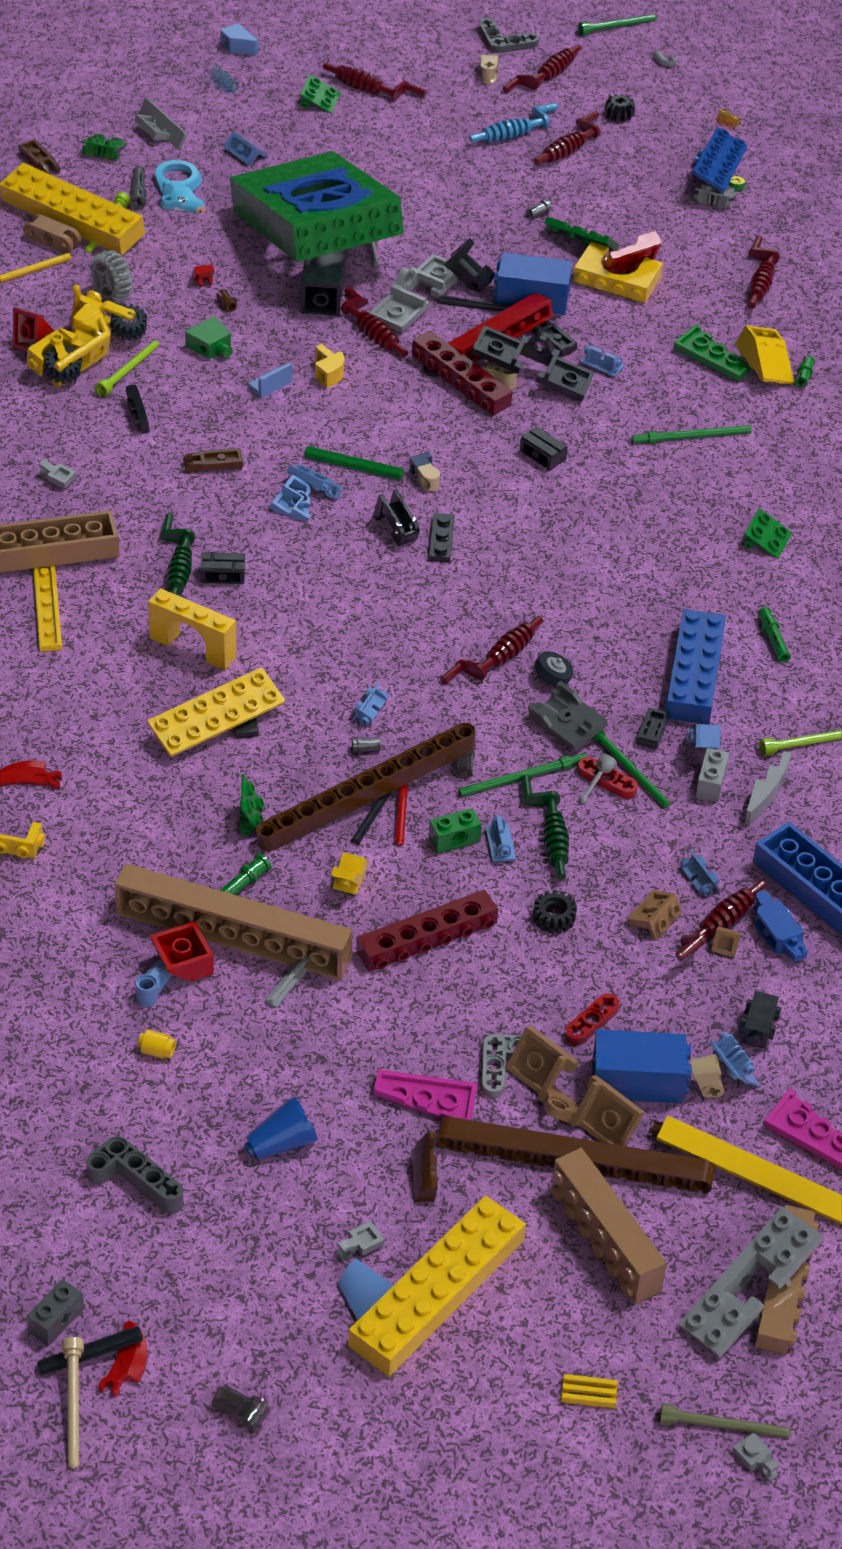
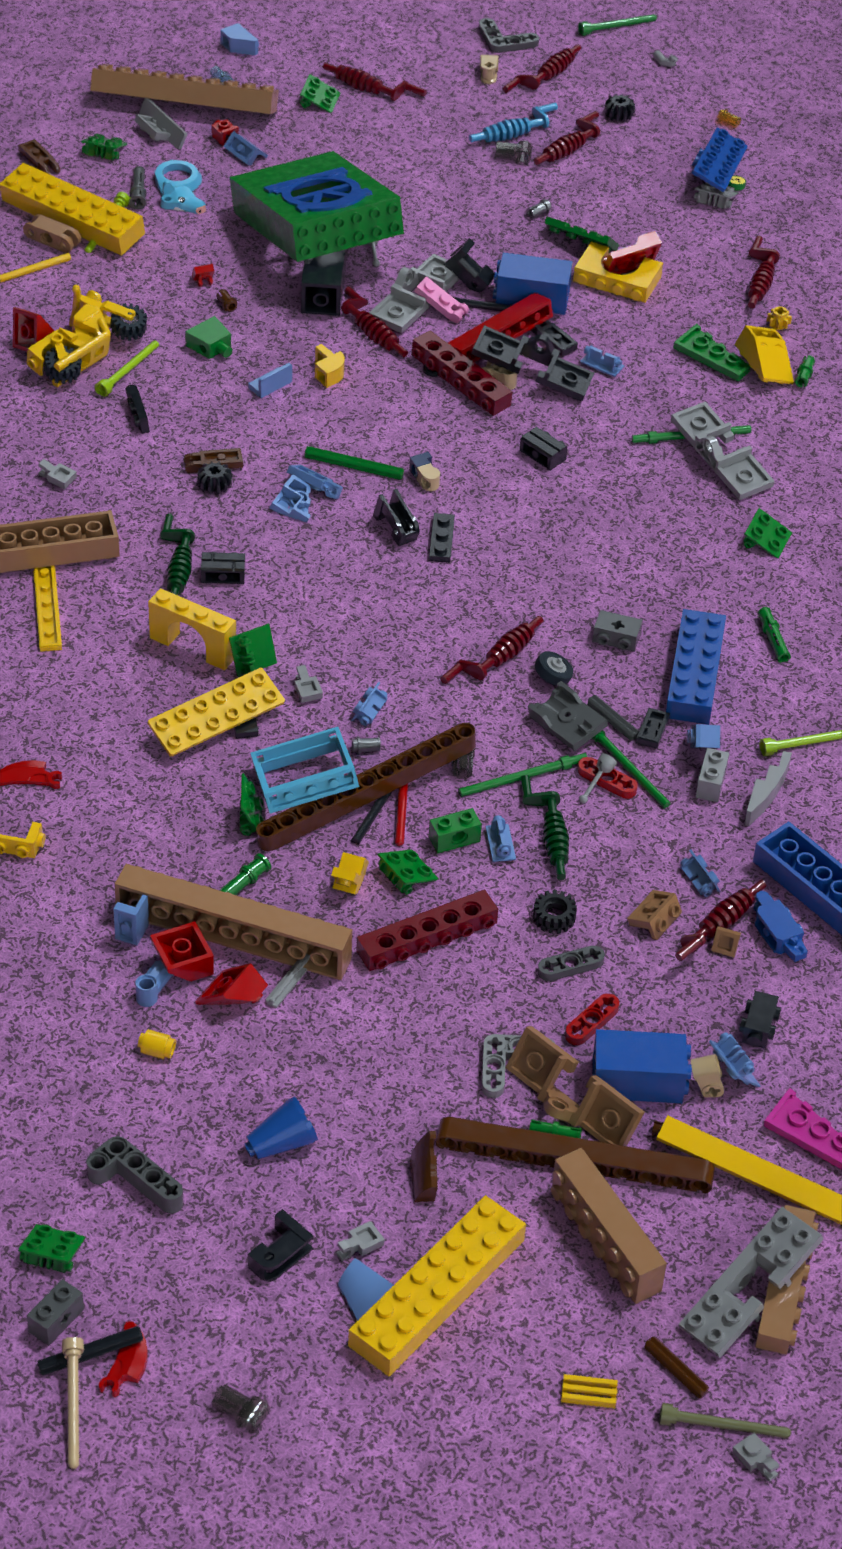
(51, 1244): none -> green hinge
(111, 276): light grey gear -> none
(131, 921): none -> medium blue panel
(184, 90): none -> medium nougat brick
(214, 477): none -> black gear
(221, 128): none -> red brick
(234, 986): none -> red slope
(253, 650): none -> green hinge
(283, 1252): none -> black piece
(307, 687): none -> light grey plate
(309, 787): none -> medium azure window
(405, 869): none -> green hinge
(427, 1094): dark pink wing -> none
(441, 300): none -> bright pink plate
(519, 152): none -> clear smoke piece
(555, 1128): none -> green pin
(576, 955): none -> dark grey beam
(613, 717): none -> dark grey axle
(617, 630): none -> dark grey brick
(676, 1367): none -> reddish brown axle
(738, 469): none -> light grey plate
(779, 318): none -> yellow gear

